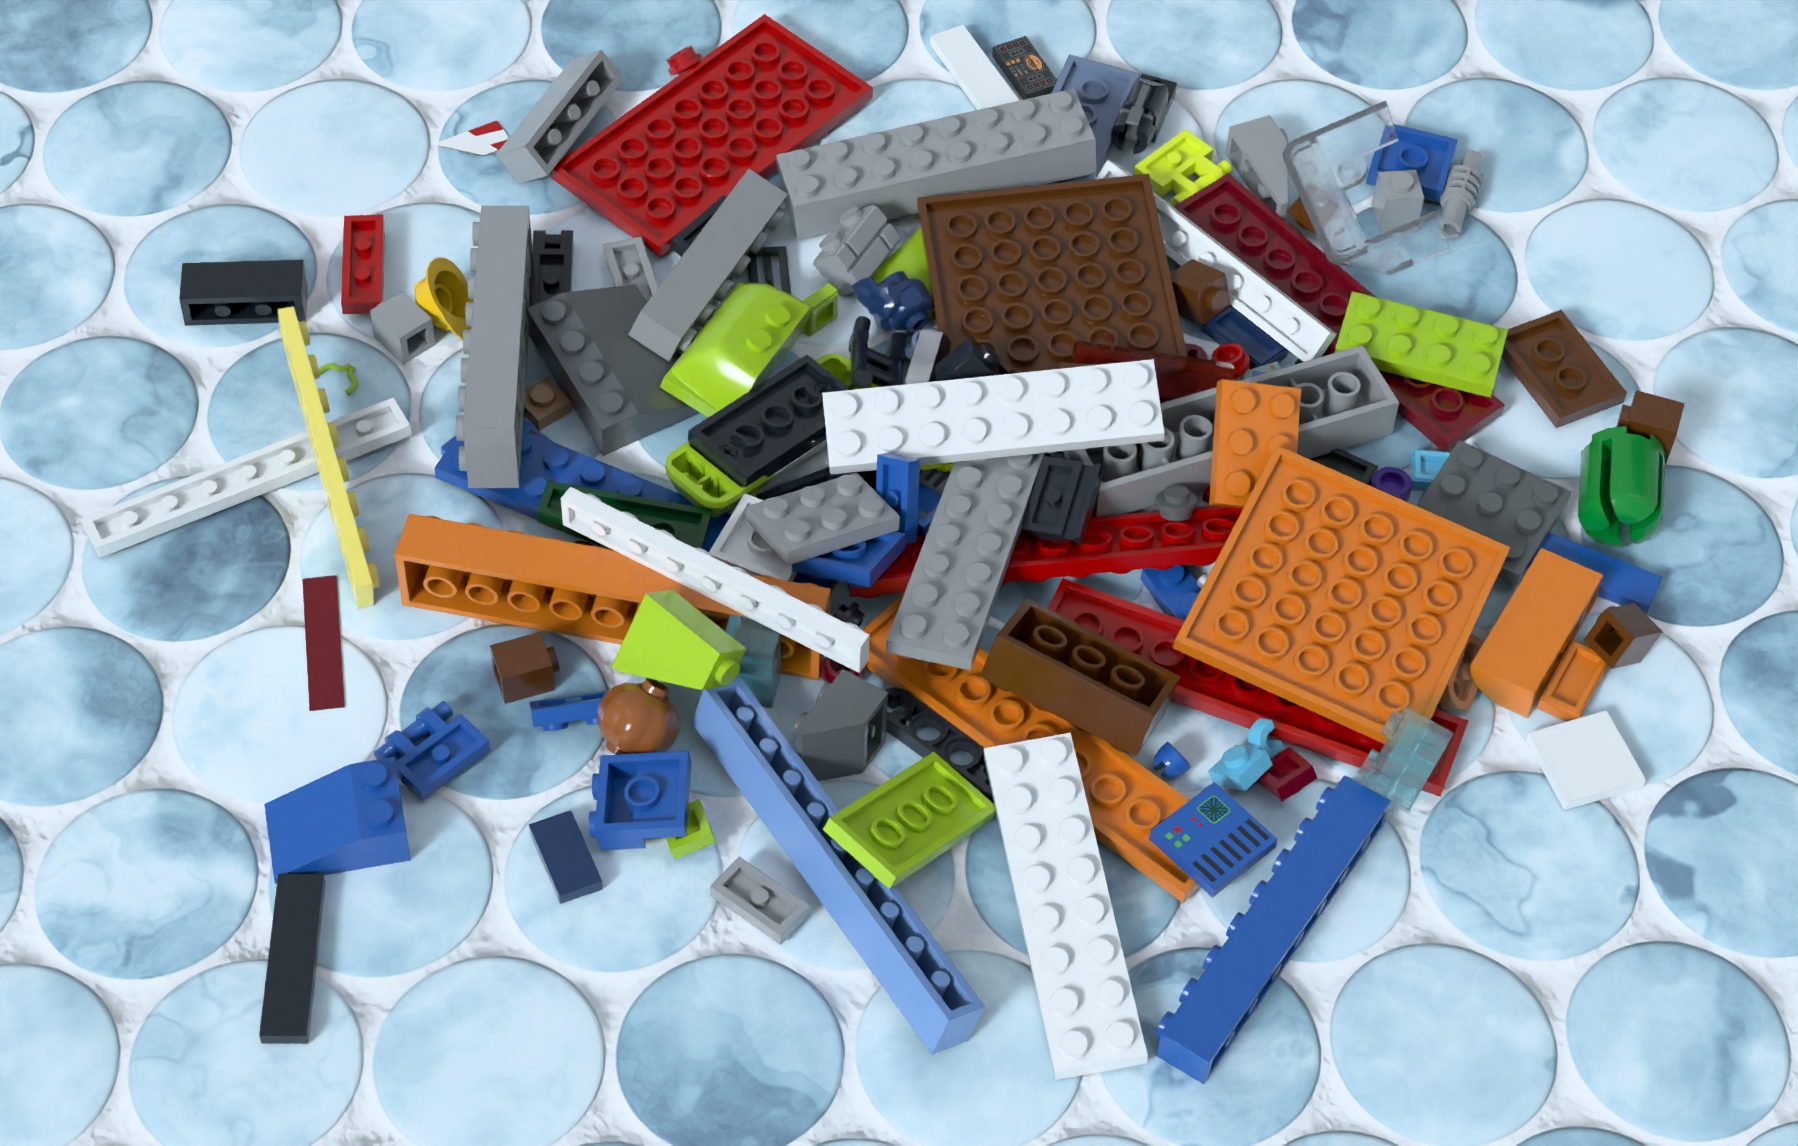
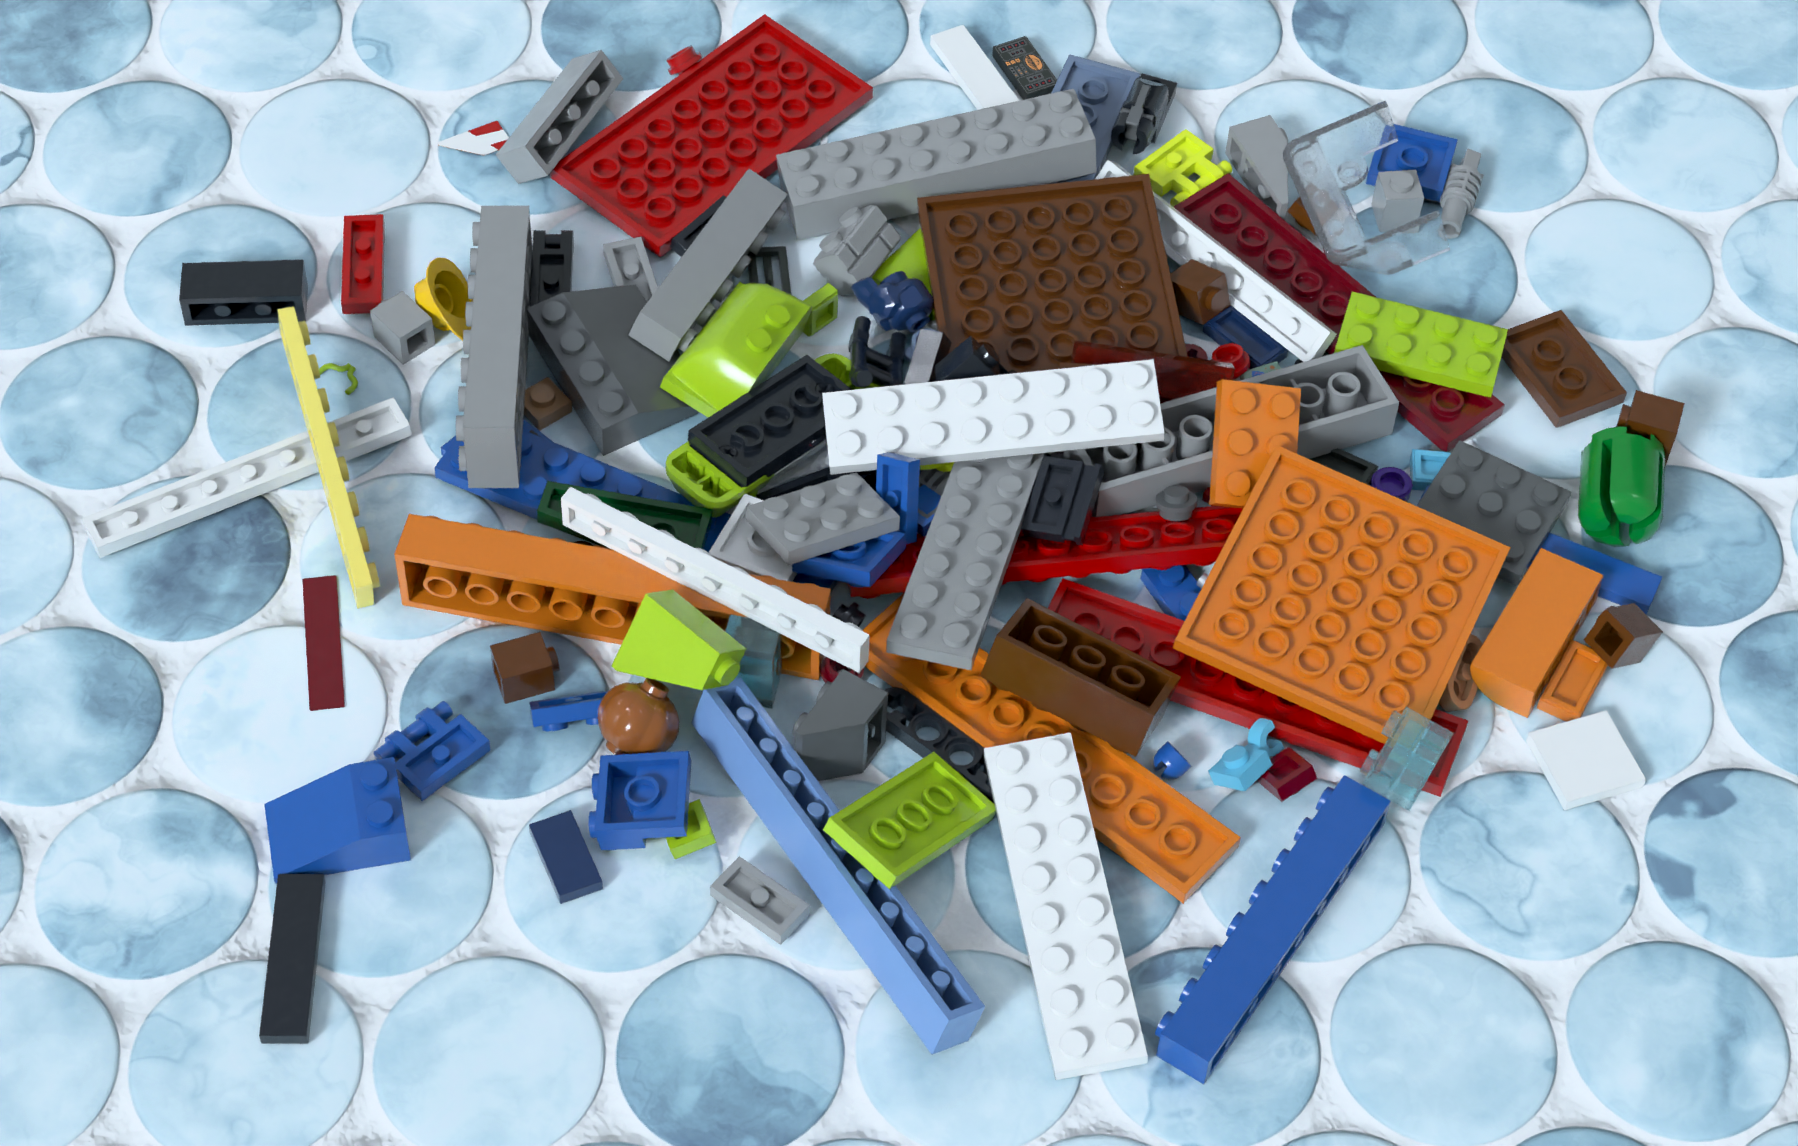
(1213, 839): blue tile -> none

